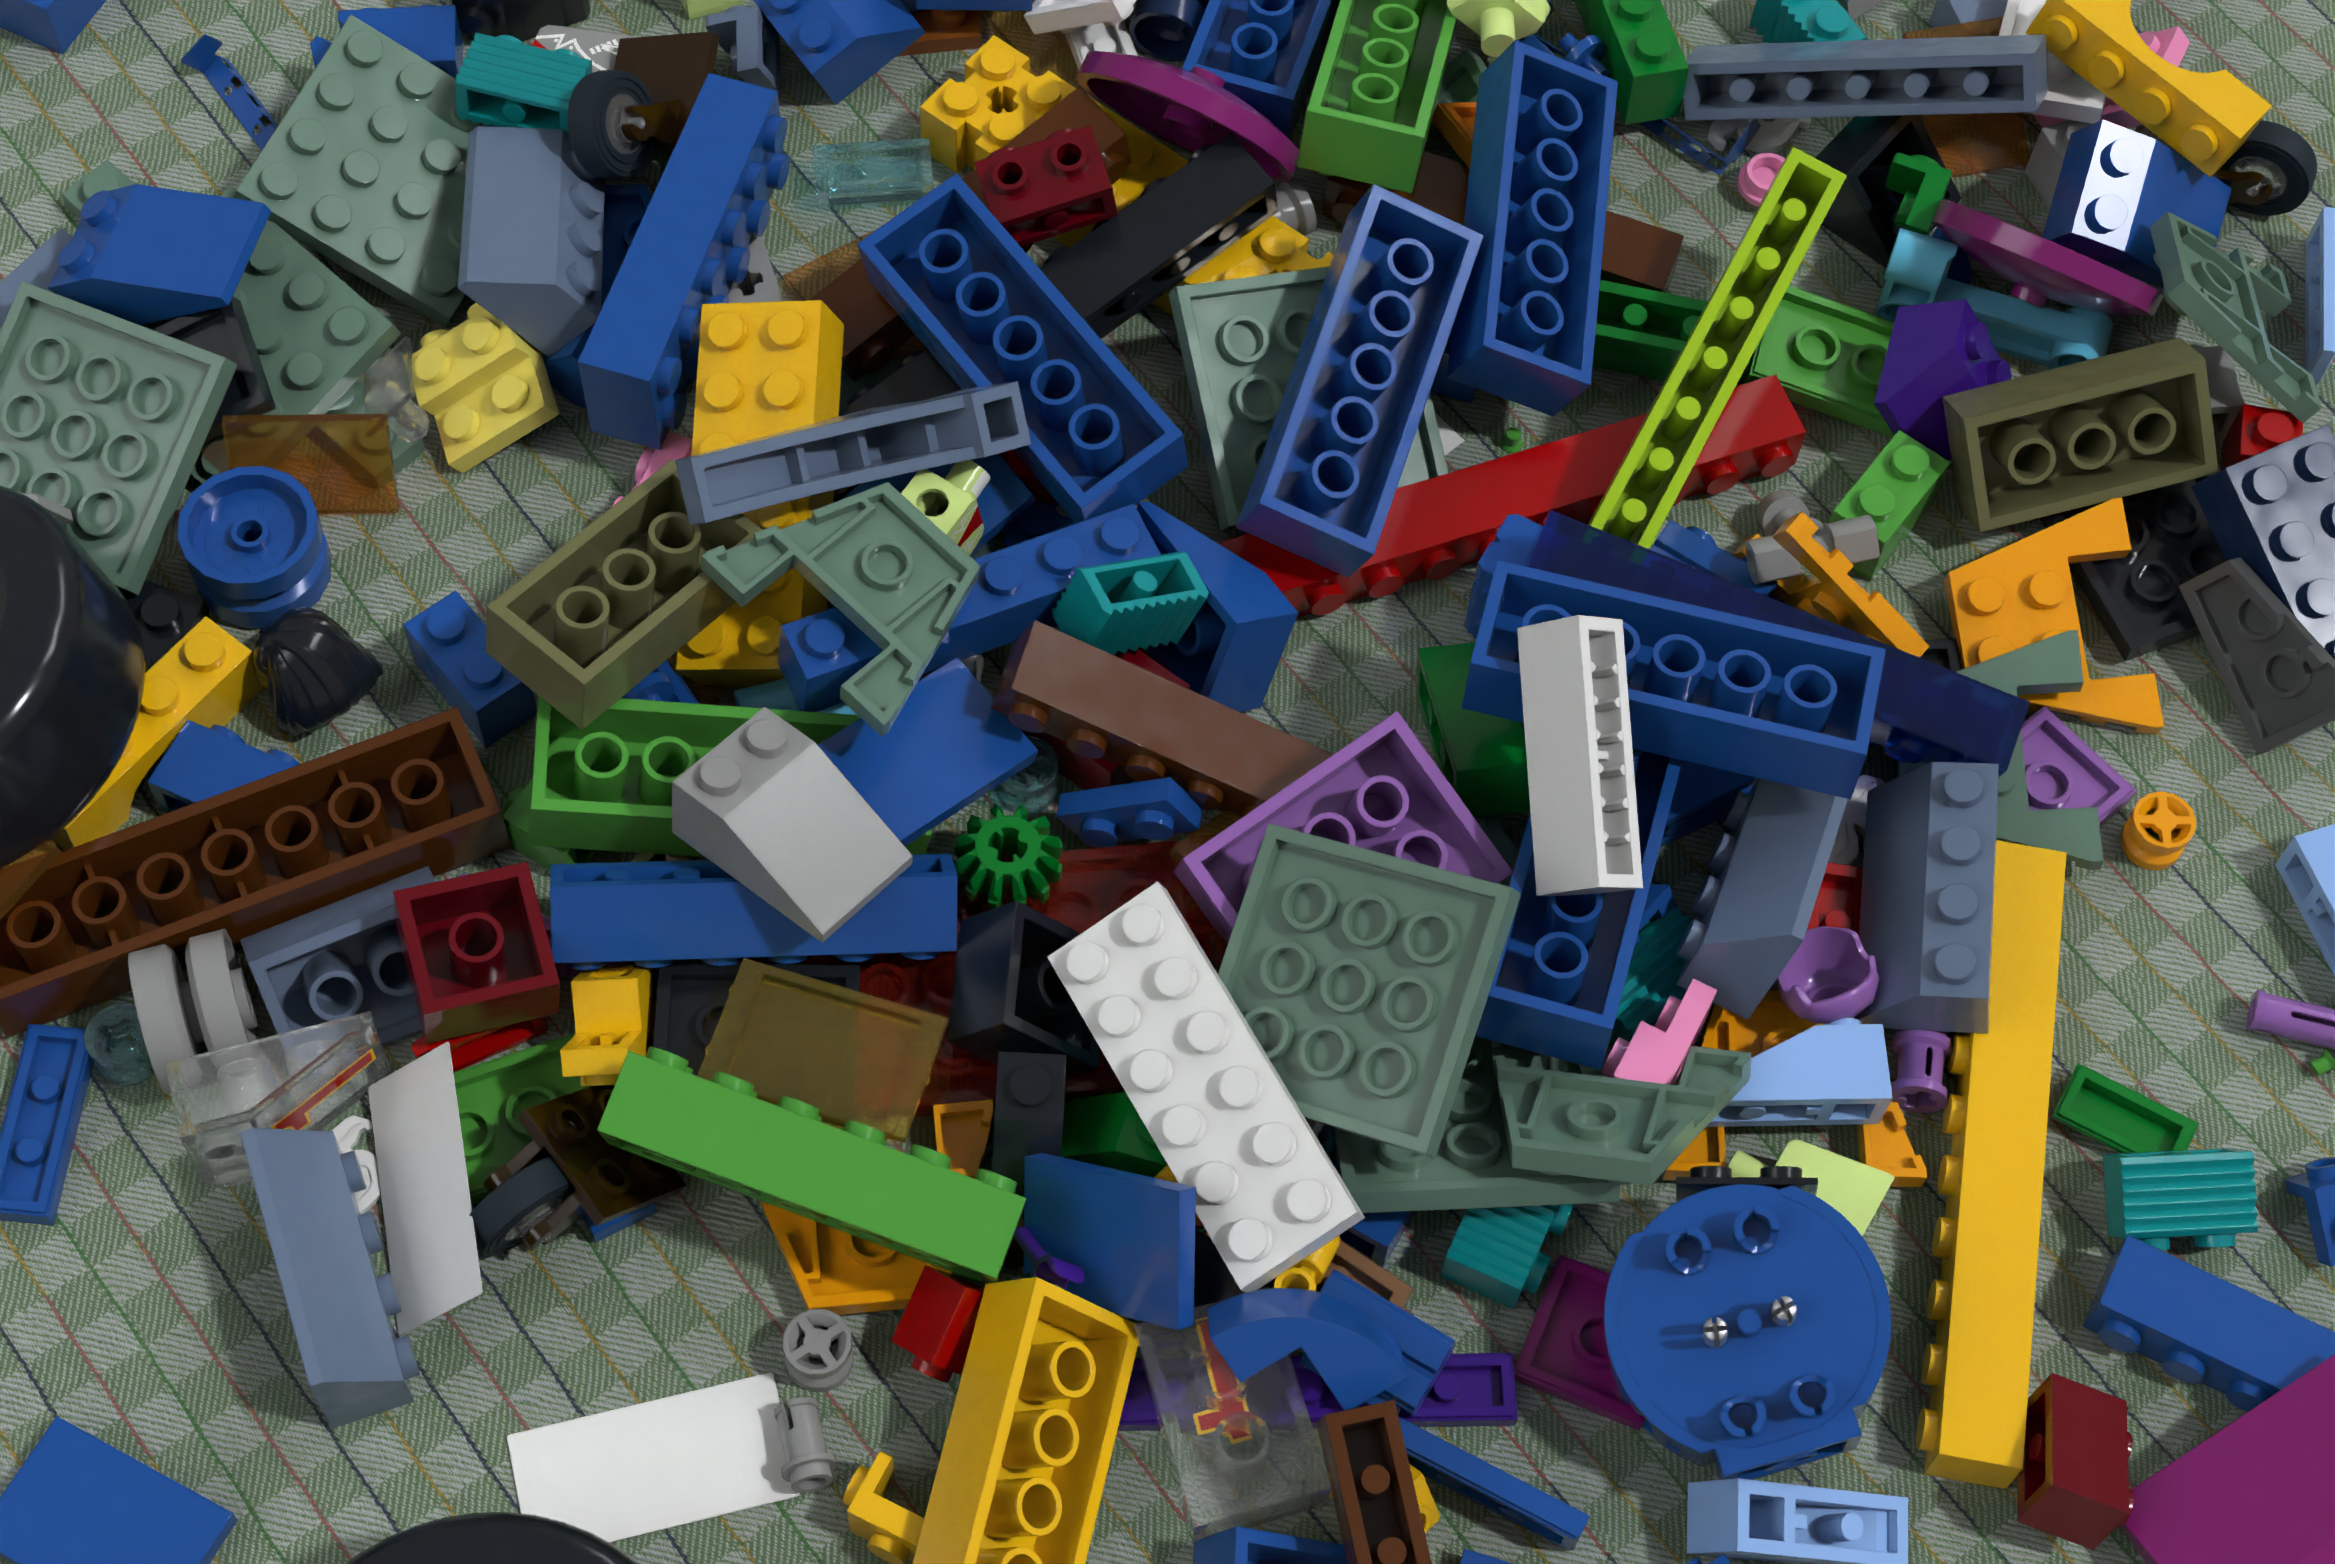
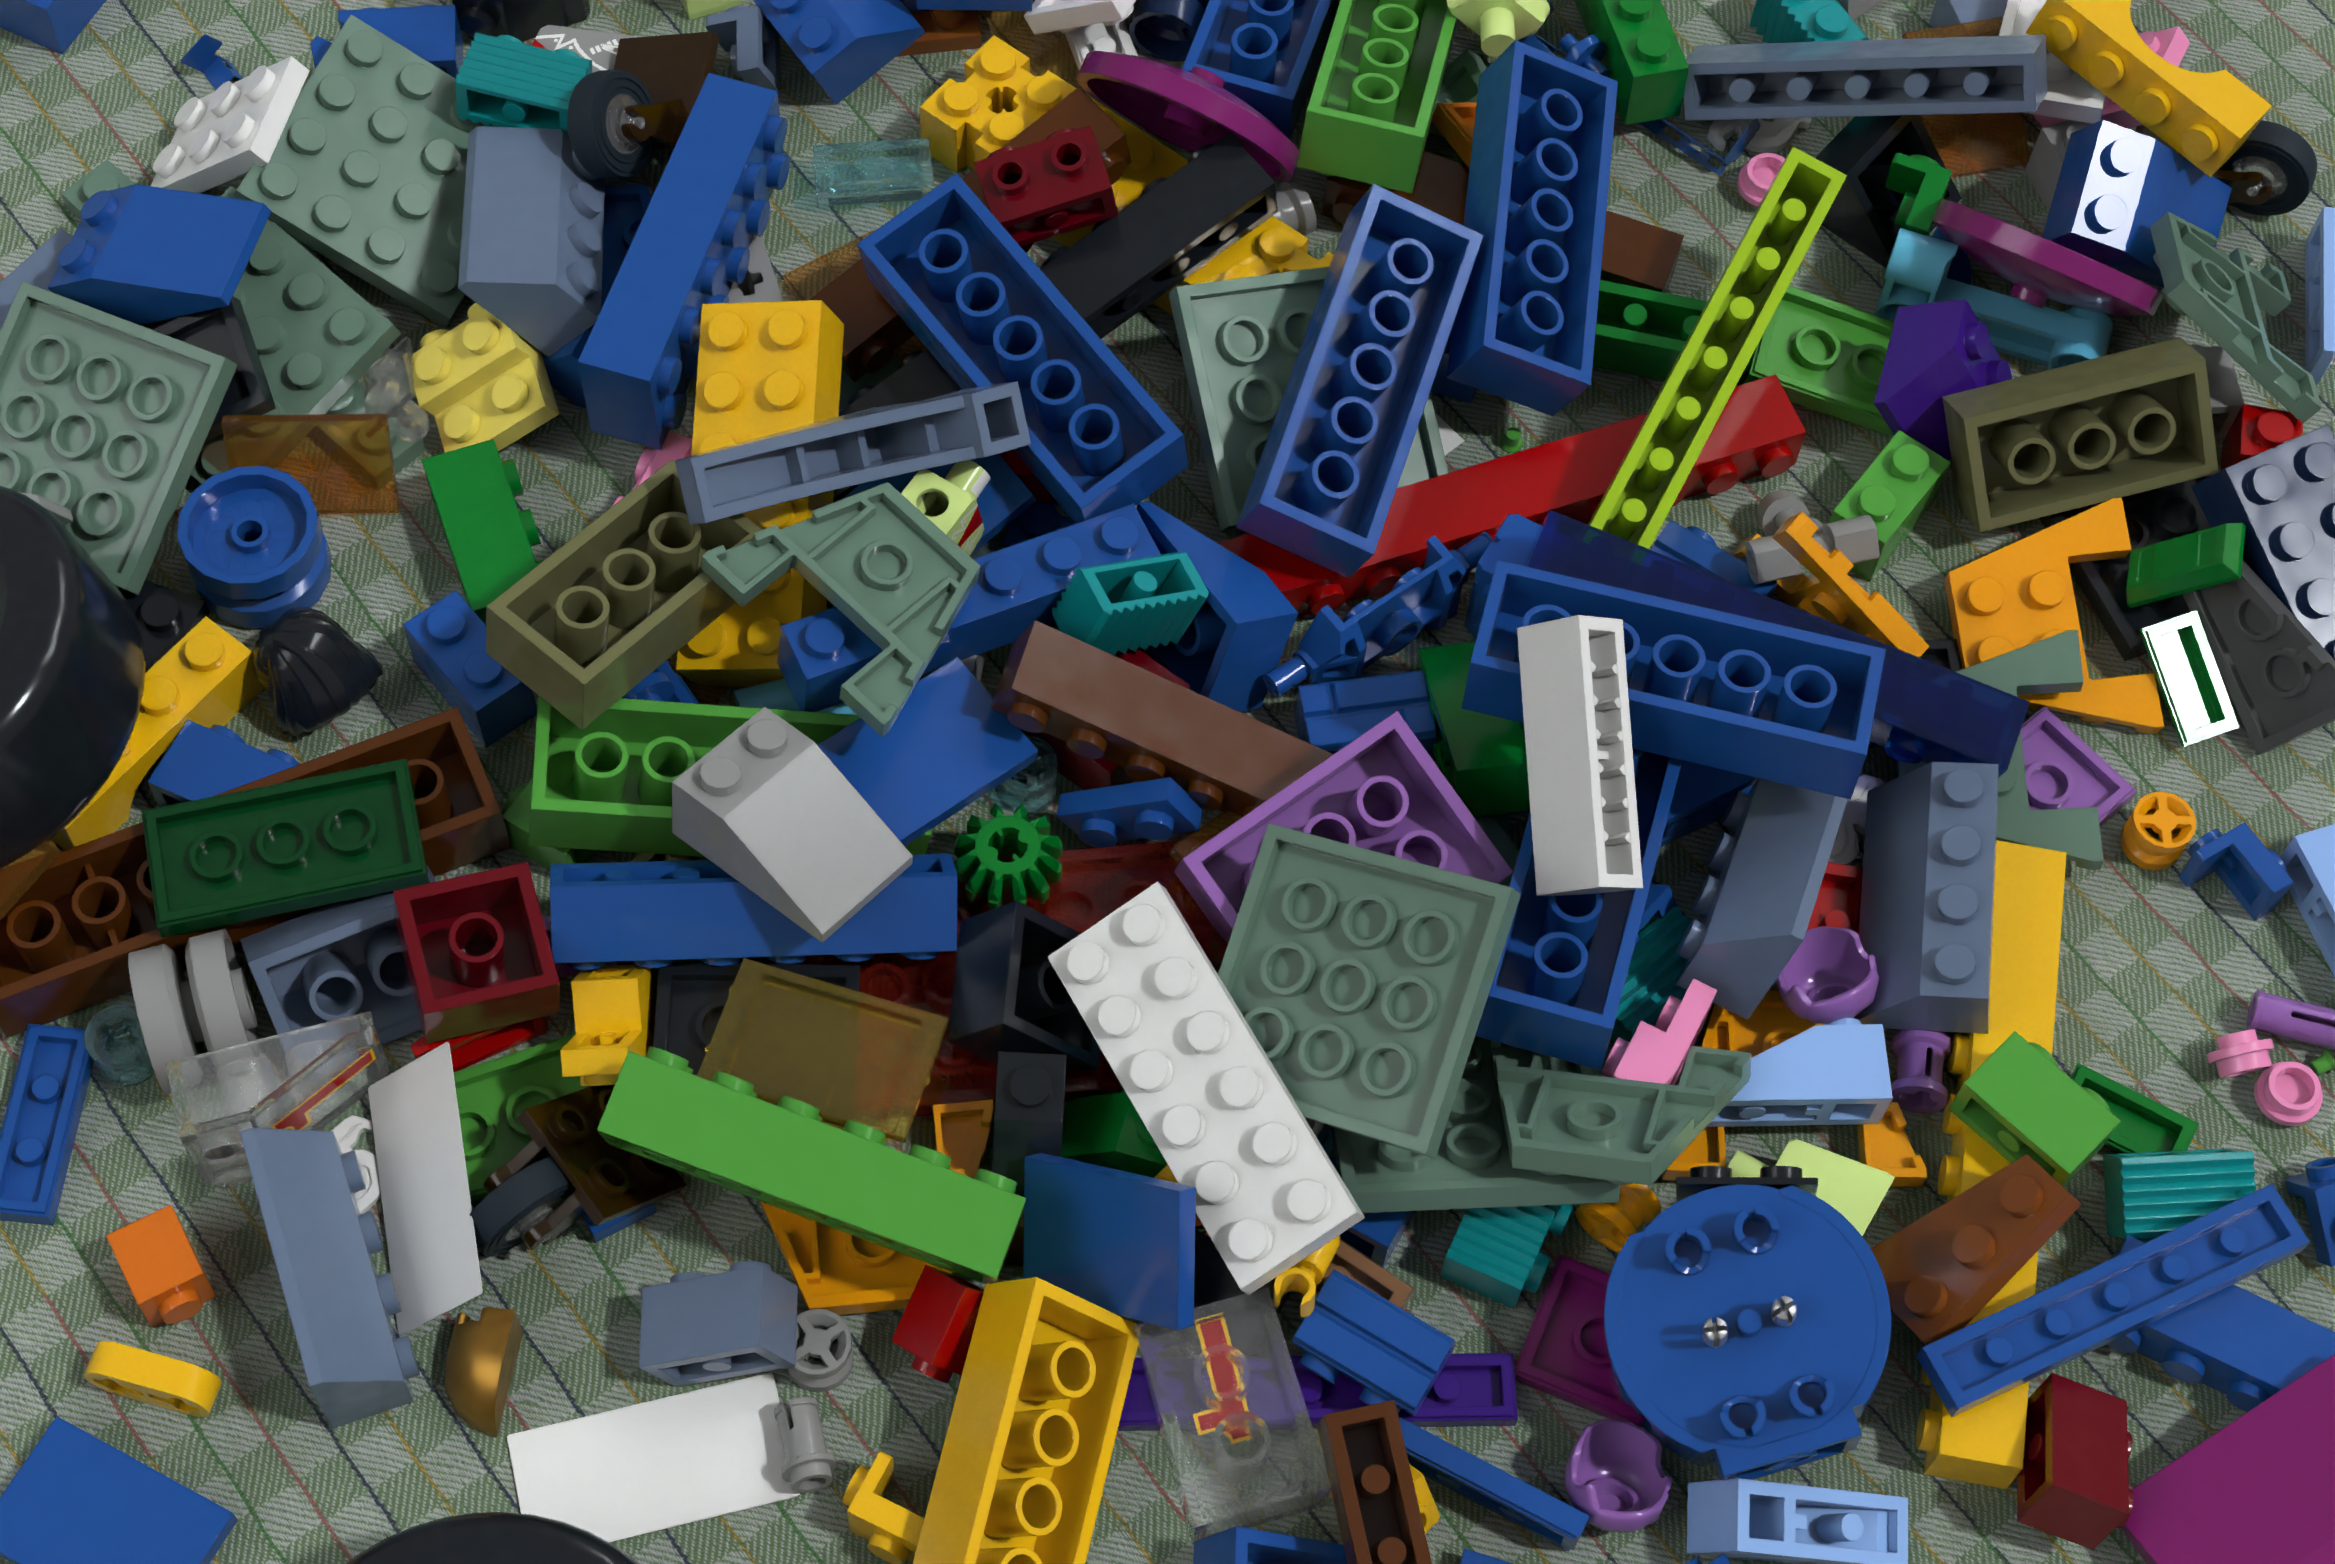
(153, 1378): none -> yellow beam
(161, 1267): none -> orange brick
(230, 129): none -> white plate
(284, 847): none -> dark green tile
(481, 520): none -> green brick
(482, 1366): none -> pearl gold brick
(718, 1325): none -> sand blue brick
(1045, 1266): dark purple hand -> none
(1340, 1340): blue brick -> none
(1343, 710): none -> blue brick
(1381, 628): none -> blue plate
(1616, 1221): none -> light orange wheel
(1617, 1476): none -> medium lavender hair
(1970, 1247): none -> dark orange wing
(2035, 1109): none -> bright green brick
(2111, 1300): none -> blue plate
(2185, 564): none -> green tile
(2189, 678): none -> tile
(2241, 1054): none -> bright pink plate
(2243, 864): none -> blue bracket
(2288, 1093): none -> bright pink plate

